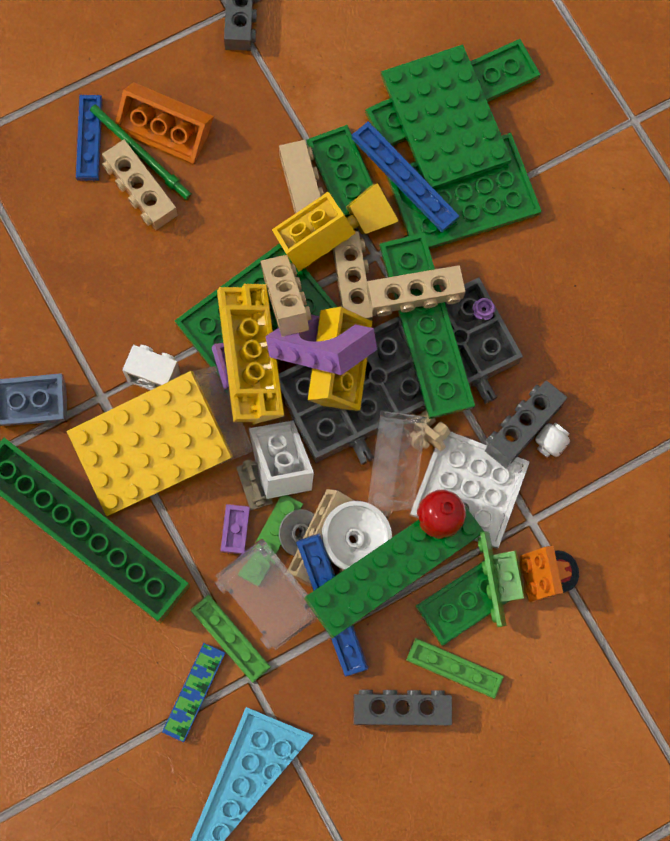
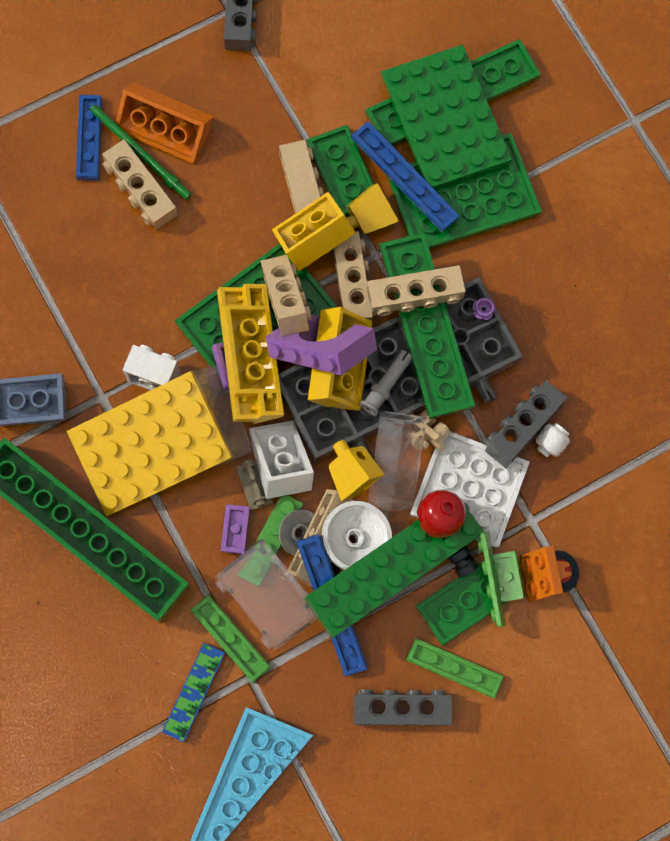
(353, 470): none -> yellow torso
(380, 391): none -> light grey pin
(463, 562): none -> black wheel

